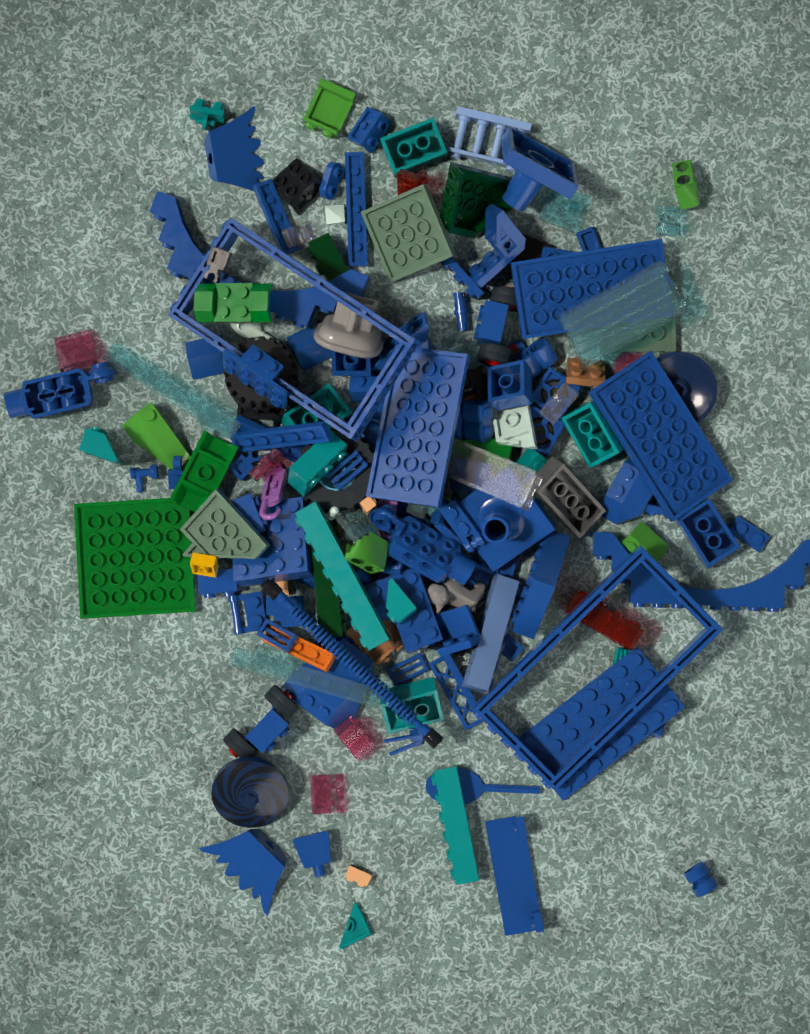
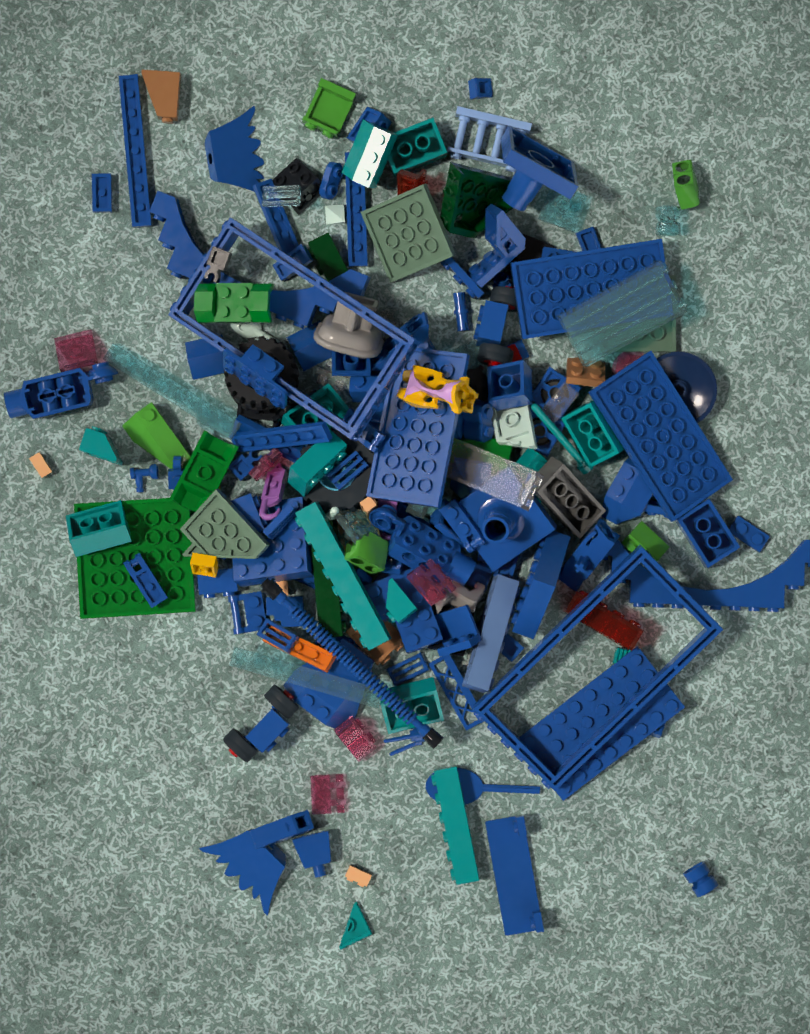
(40, 464): none -> light nougat piece
(98, 528): none -> teal slope
(102, 193): none -> blue plate
(135, 150): none -> blue plate
(146, 581): none -> blue plate
(164, 93): none -> medium nougat slope
(205, 115): teal hips -> none
(250, 792): dish -> none
(265, 203): none -> clear light blue tile
(280, 521): none -> blue tile
(281, 829): none -> blue slope
(300, 254): none -> blue plate
(302, 233): clear slope -> none
(368, 432): none -> blue plate
(369, 154): none -> teal slope
(428, 585): none -> clear pink plate
(438, 389): none -> yellow hips
(480, 88): none -> blue slope
(501, 279): none -> blue plate
(538, 356): blue brick -> none
(581, 463): none -> teal piece
(588, 555): none -> blue piece

